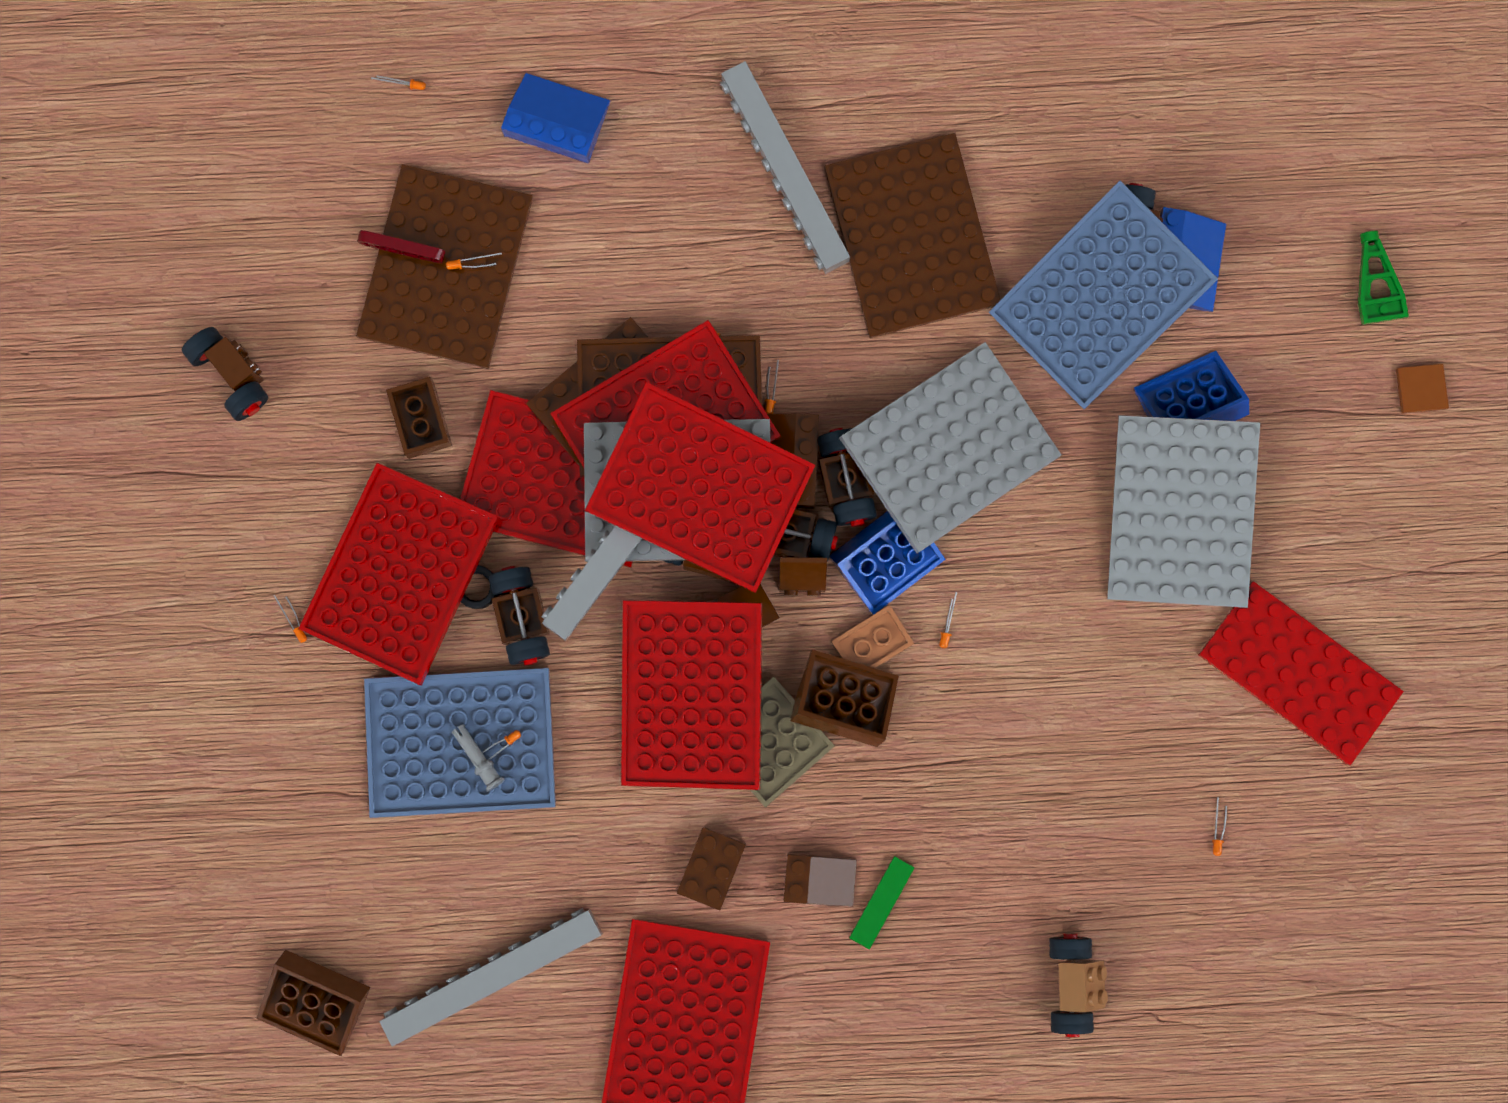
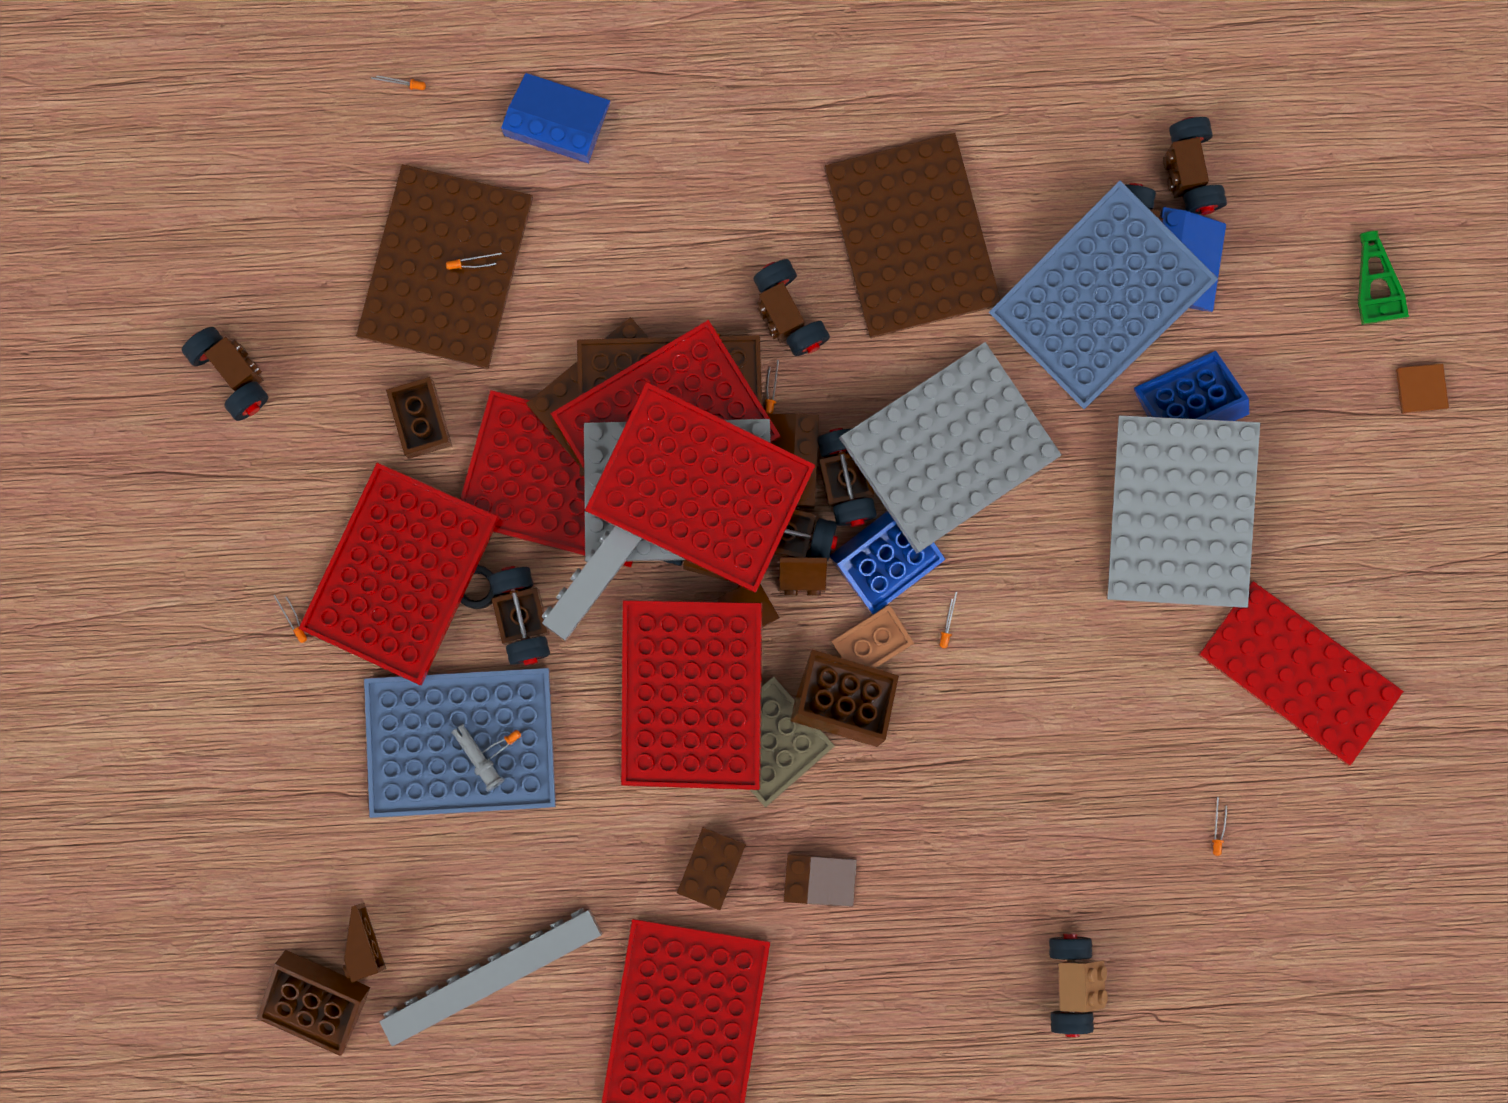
(362, 949): none -> reddish brown slope
(401, 246): dark red beam -> none
(781, 312): none -> brick
(785, 168): light grey brick -> none
(881, 902): green tile -> none
(1188, 167): none -> brick

